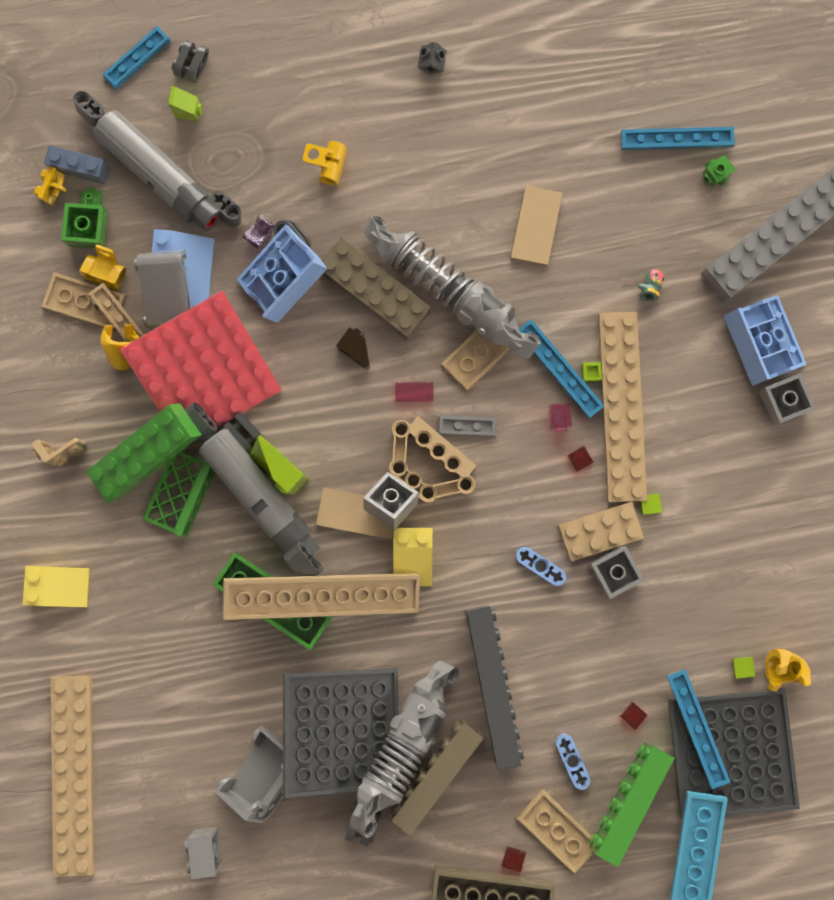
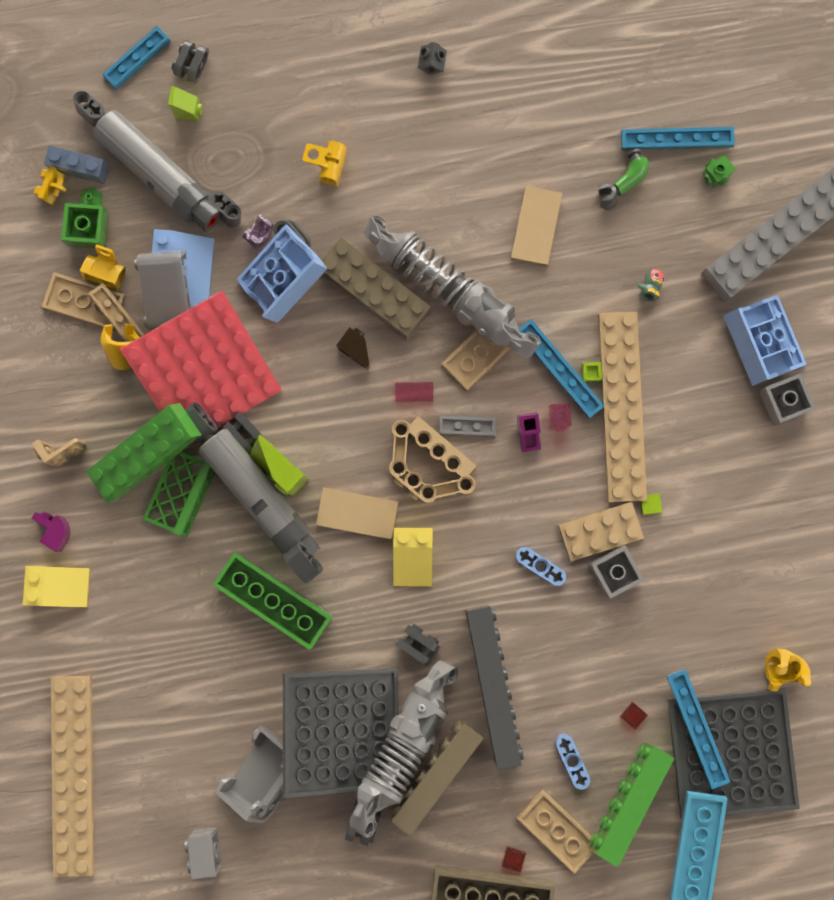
(57, 532): none -> magenta brick
(320, 596): tan plate -> none
(390, 501): light grey brick -> none
(415, 633): none -> dark grey brick
(529, 430): none -> magenta brick
(580, 458): clear red tile -> none
(636, 173): none -> piece
(743, 667): lime tile -> none

